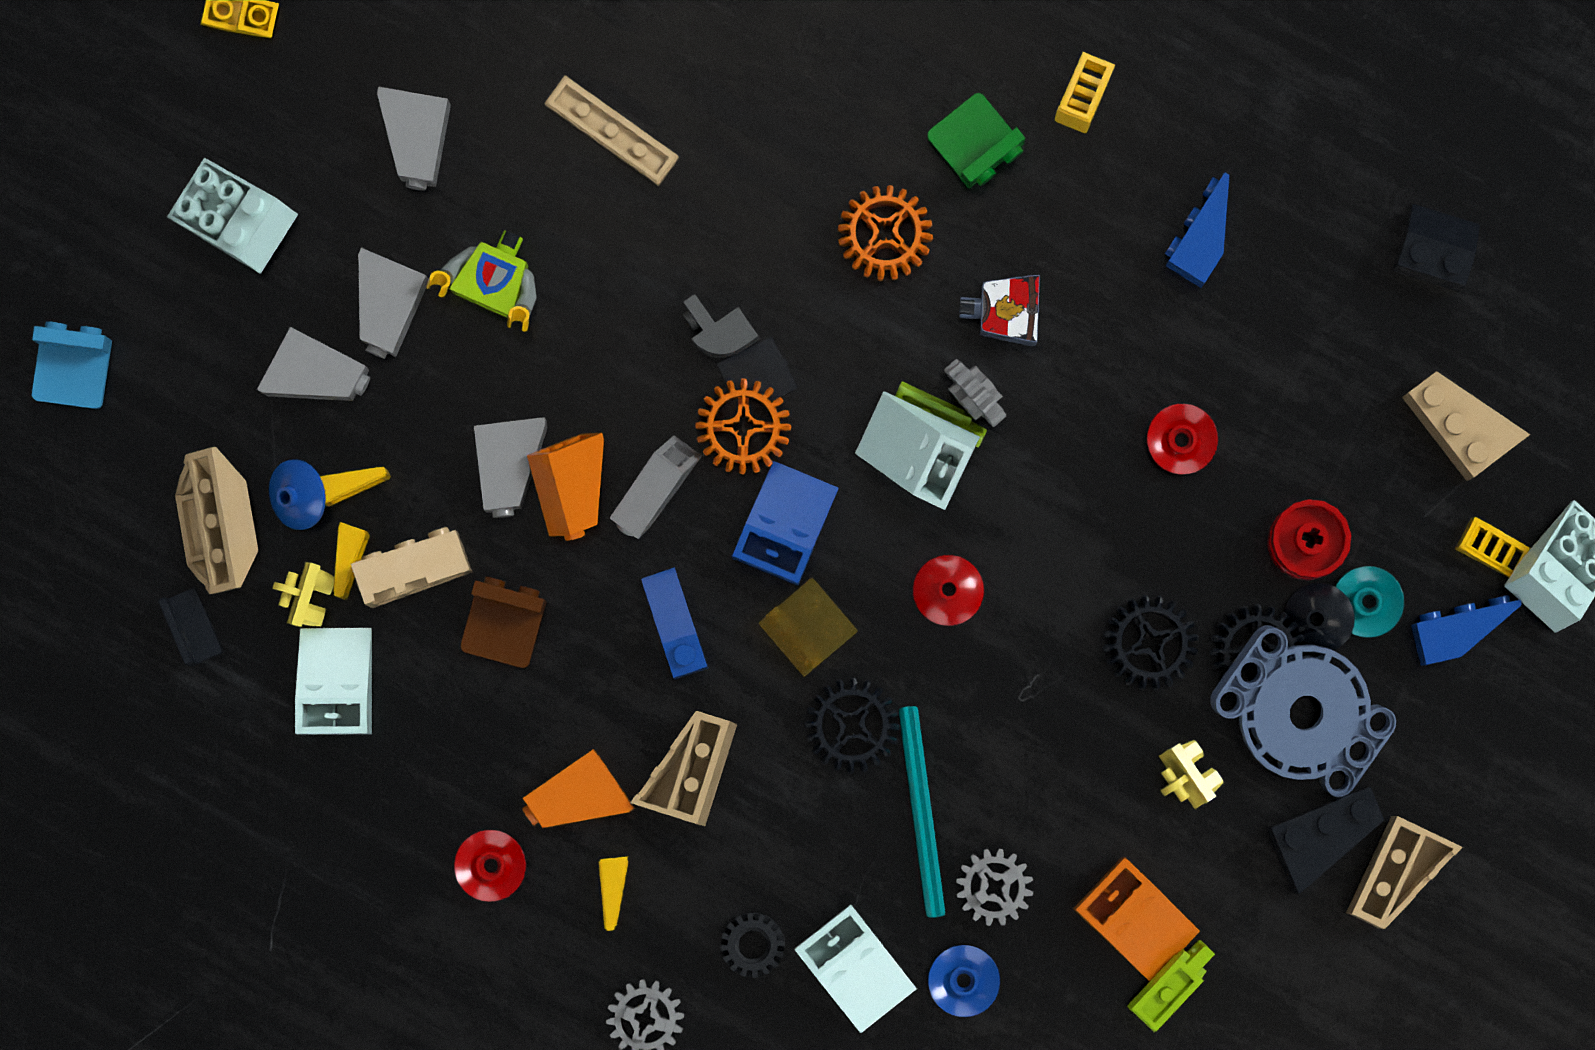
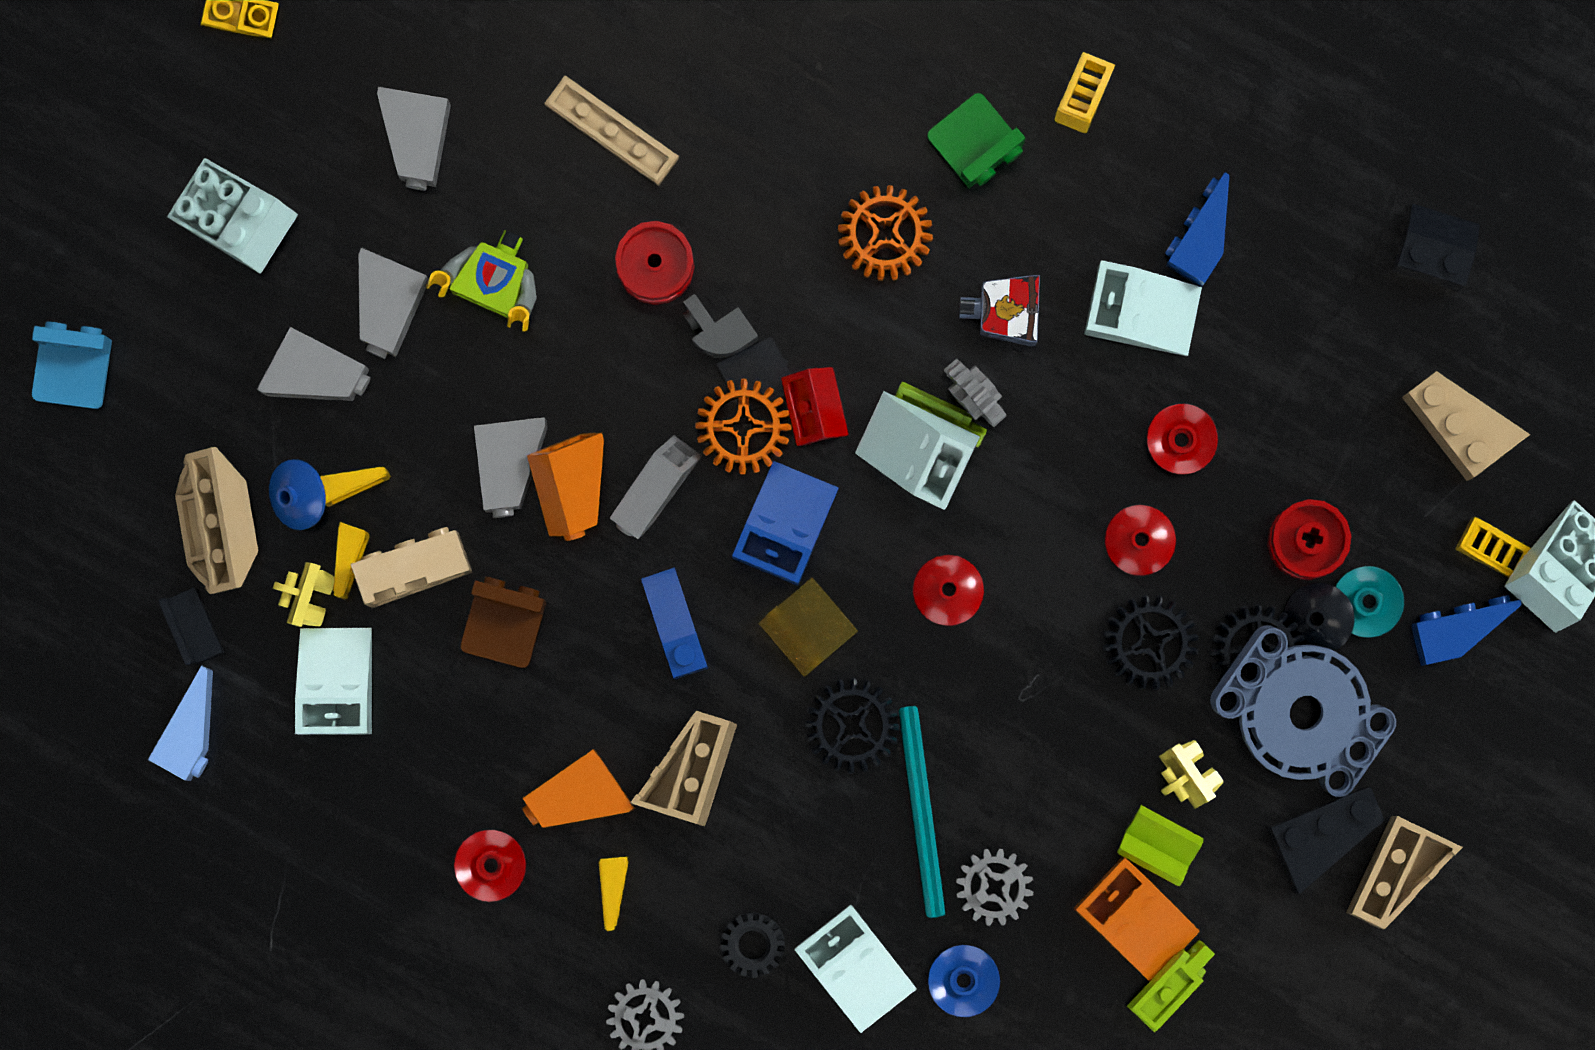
(187, 734): none -> light blue slope
(660, 283): none -> red wheel
(814, 405): none -> red panel
(1127, 553): none -> red dish
(1142, 308): none -> light aqua slope
(1159, 845): none -> lime panel

